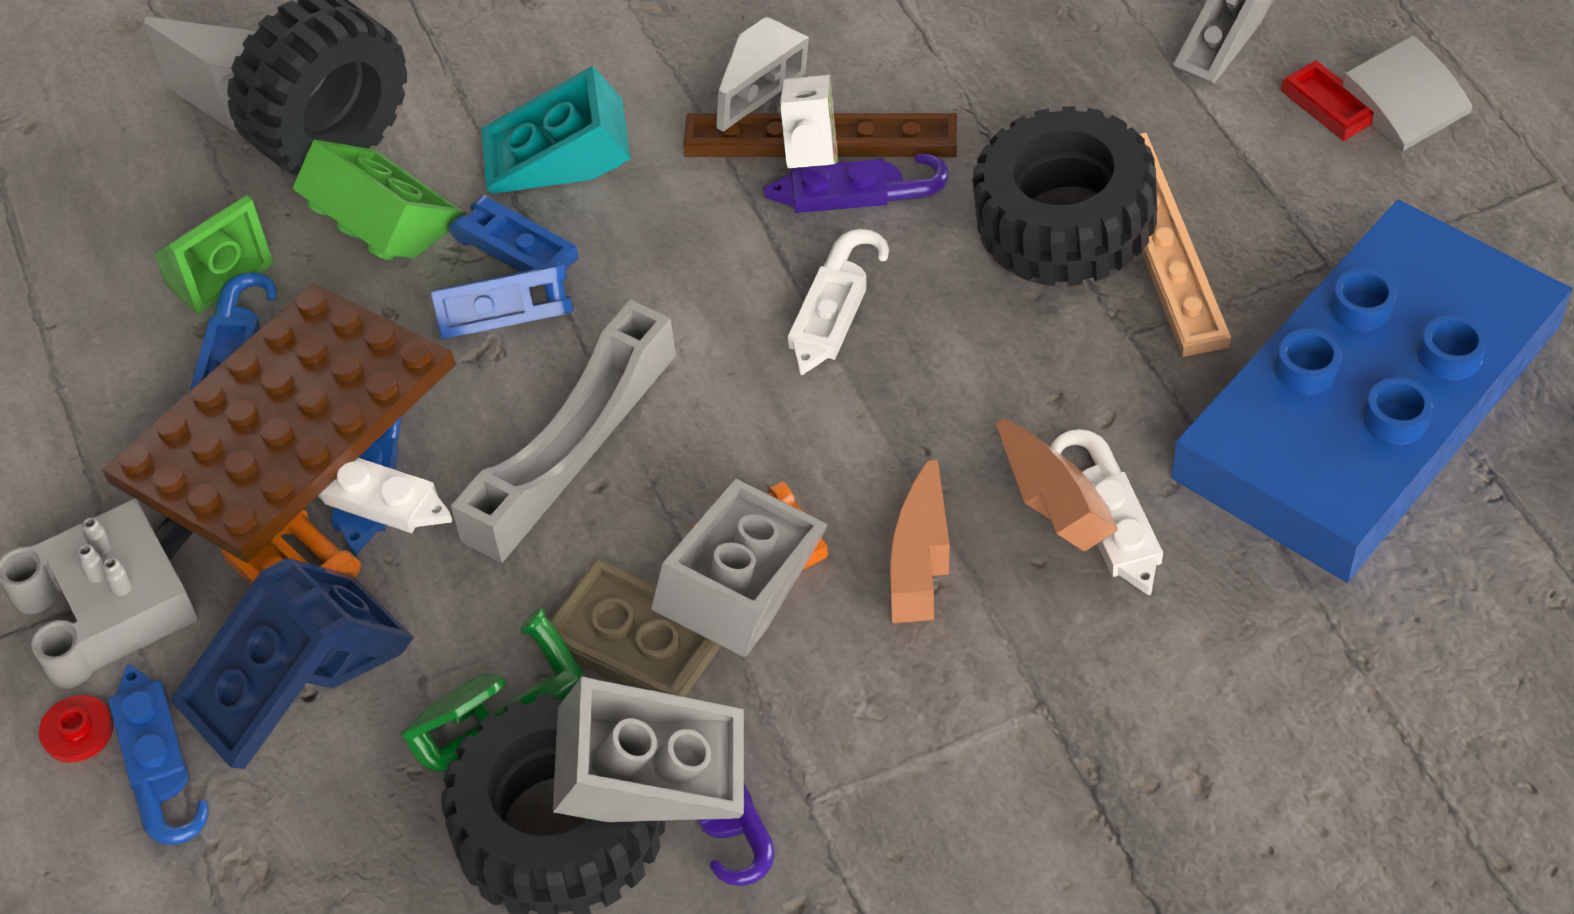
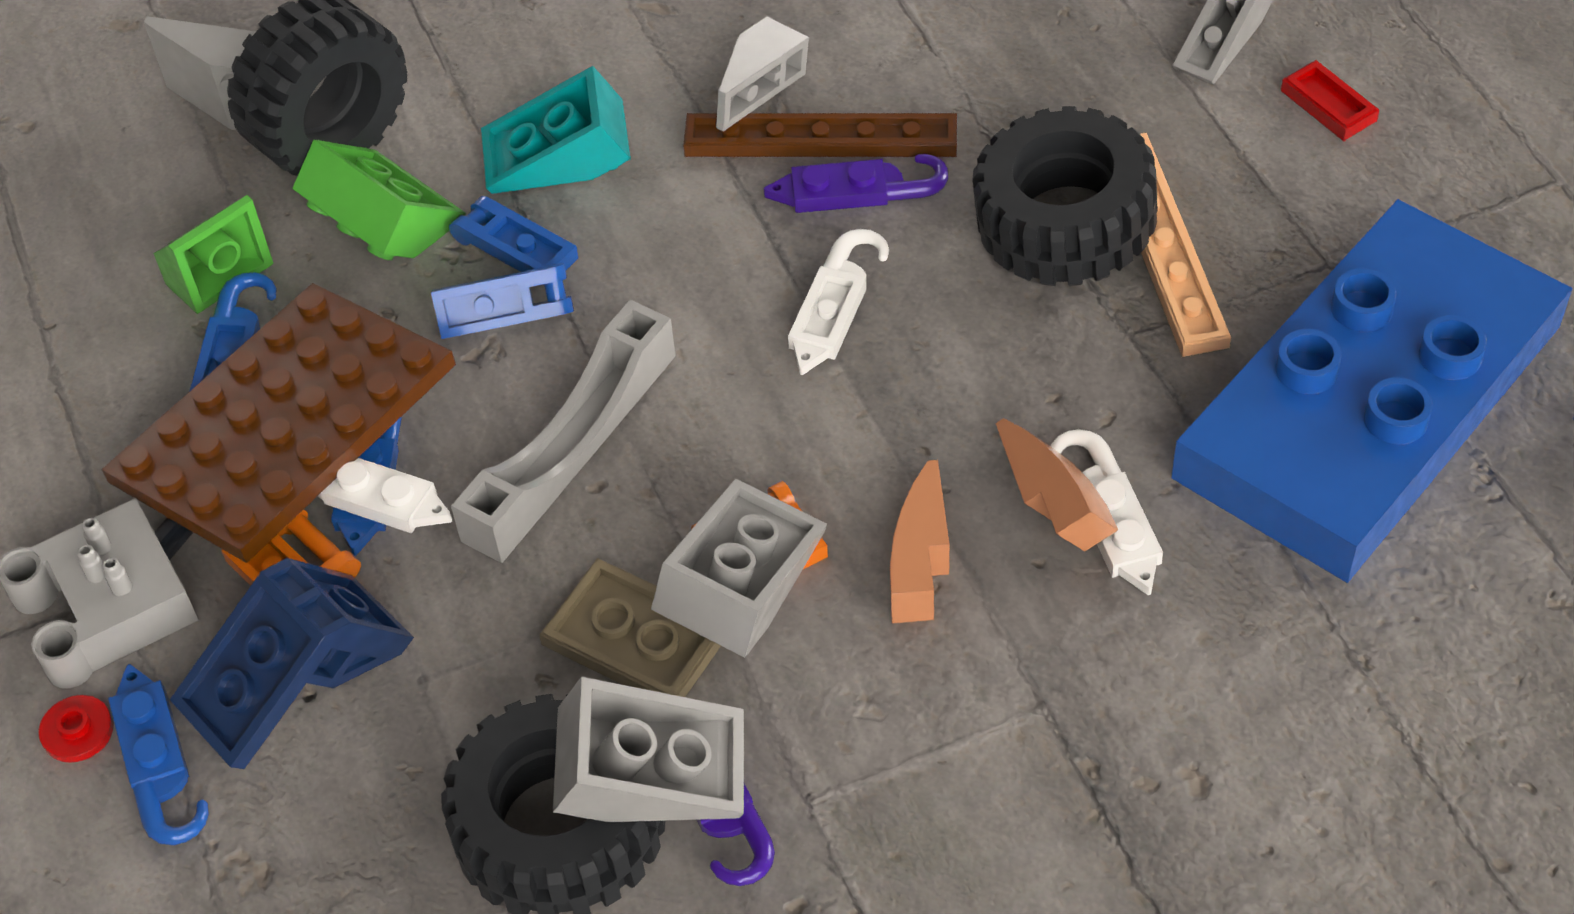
(468, 697): green piece -> none
(808, 122): white torso -> none
(1408, 93): light grey slope -> none

